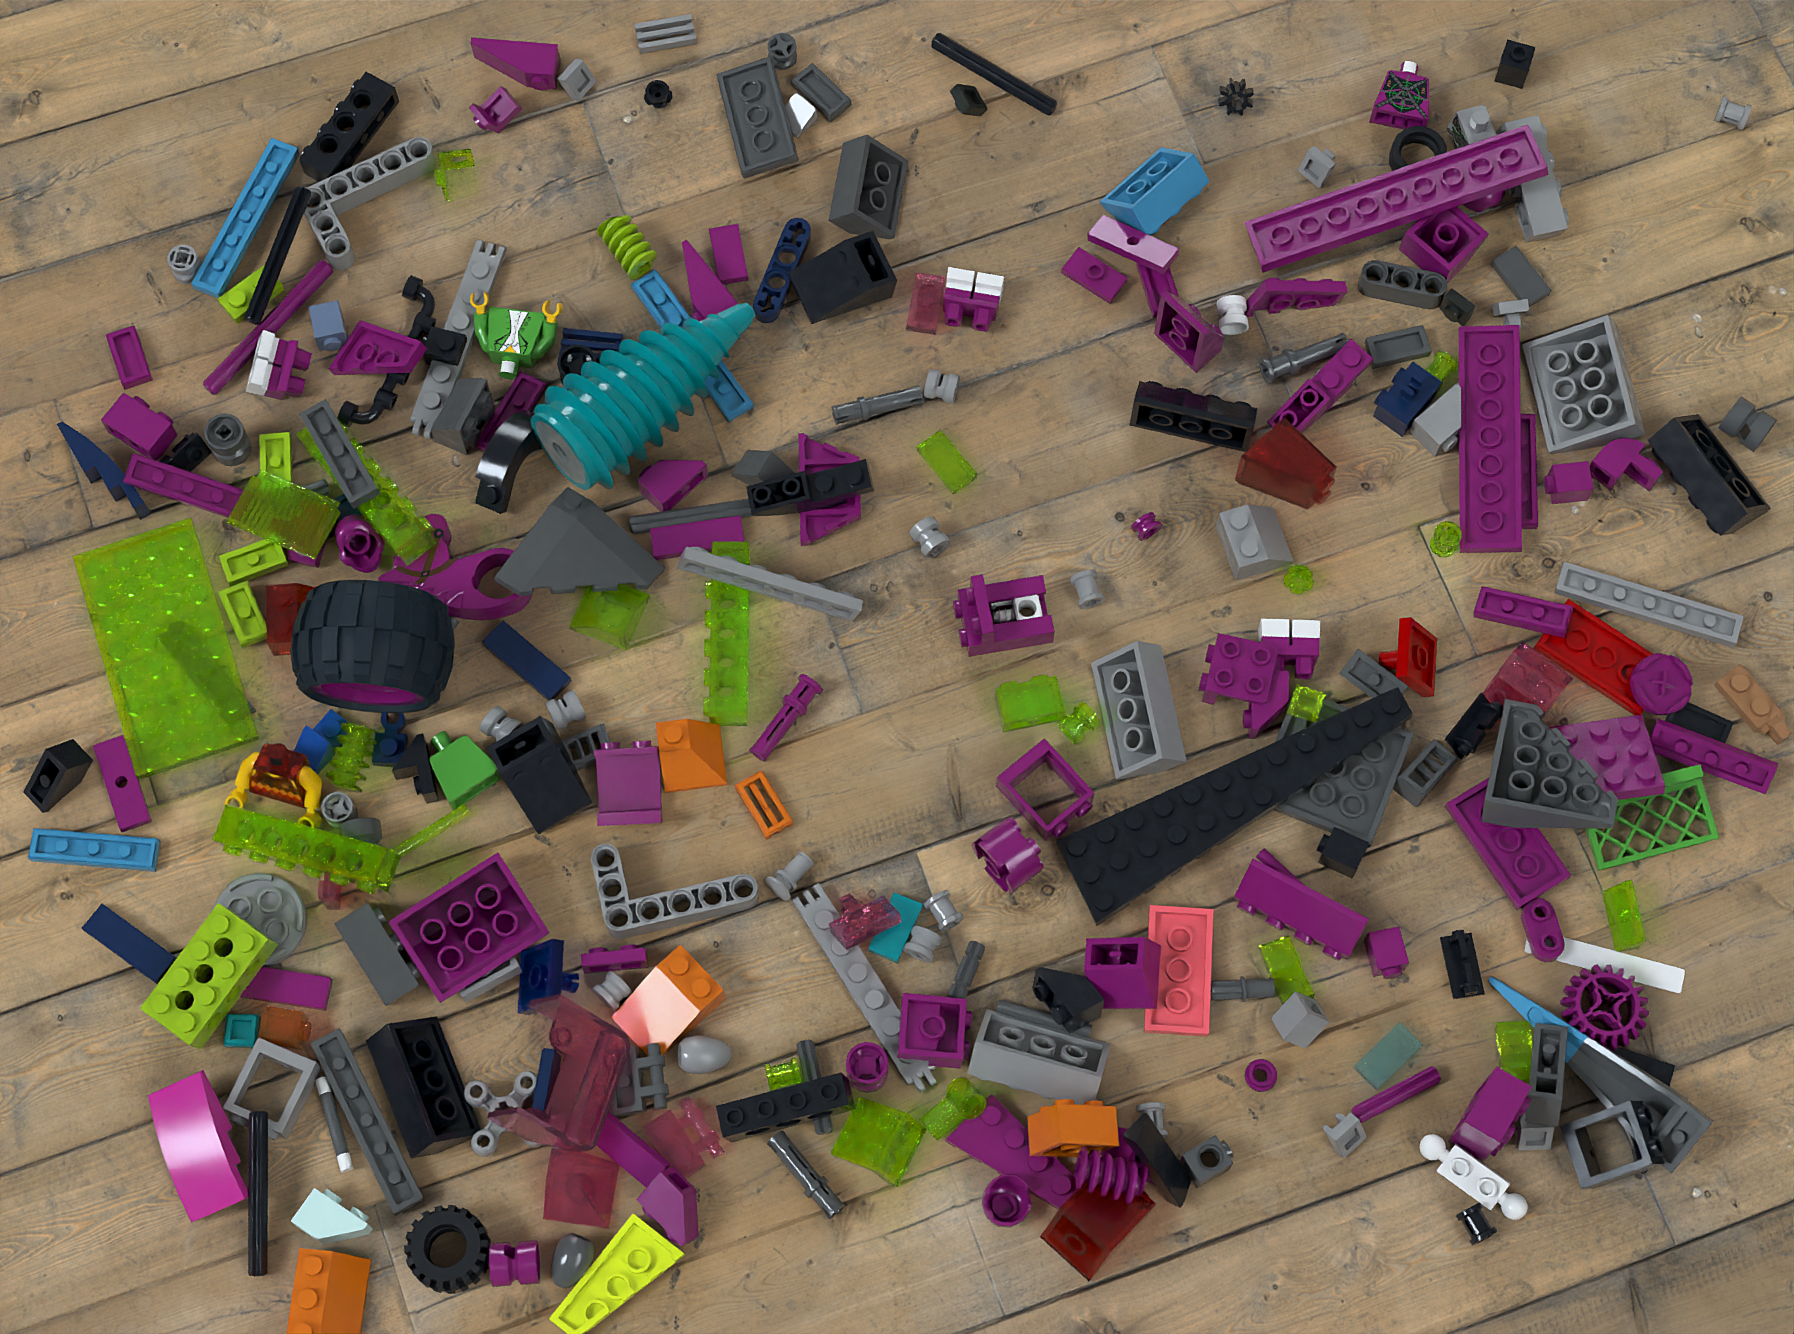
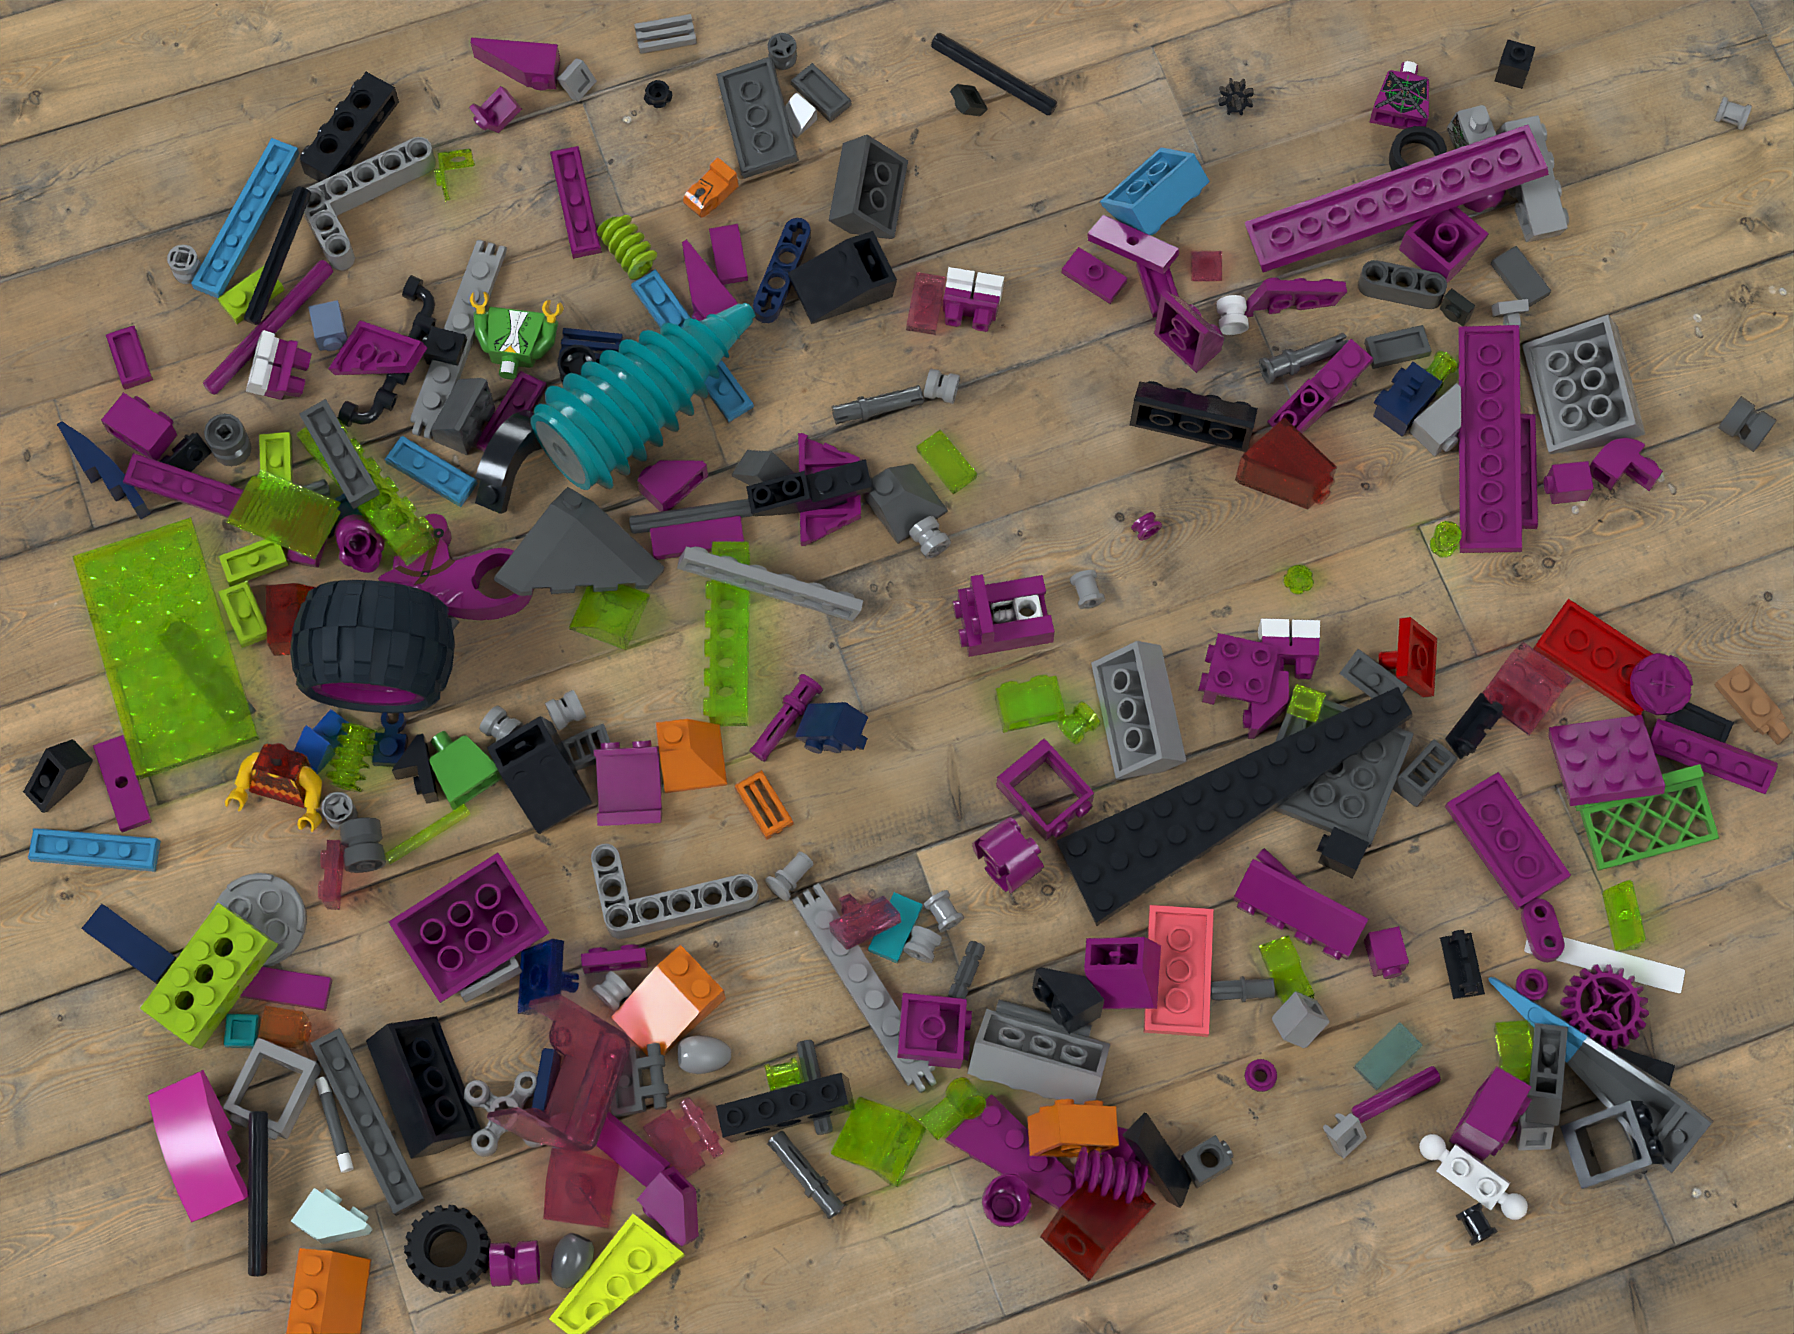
(239, 824): clear neon green brick -> none
(378, 953): dark grey wedge -> none
(431, 471): none -> dark azure tile
(526, 661): dark blue tile -> none
(575, 202): none -> magenta tile
(711, 188): none -> orange leg
(832, 728): none -> dark blue brick
(867, 1067): magenta wheel -> none
(902, 500): none -> dark grey slope
(1155, 1112): light grey bush -> none
(1206, 265): none -> clear pink slope
(1252, 540): light grey slope -> none
(1317, 166): light grey tile -> none
(1523, 611): magenta tile -> none
(1535, 976): none -> magenta plate
(1539, 780): dark grey slope -> none
(1648, 604): light grey plate -> none
(1708, 474): black slope -> none

